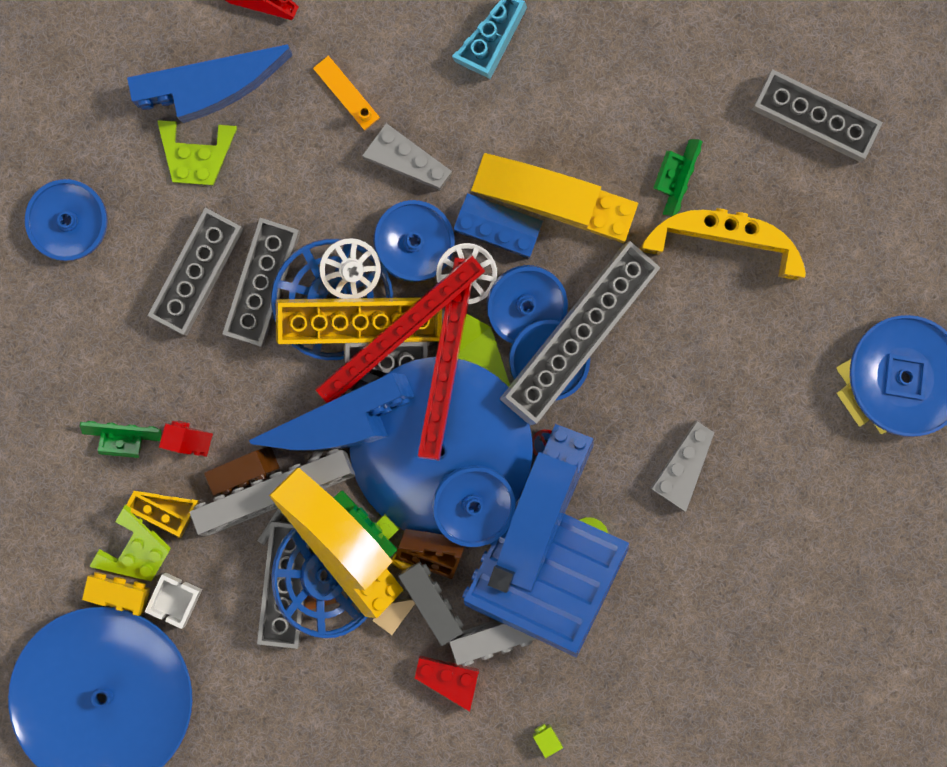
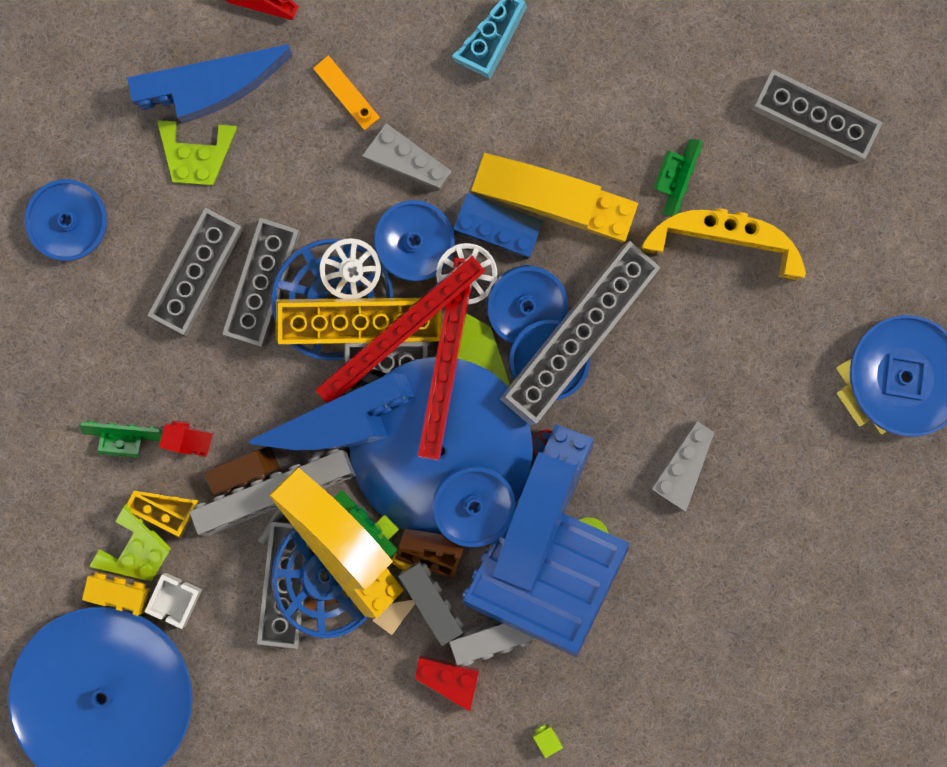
(501, 578): black tile -> none

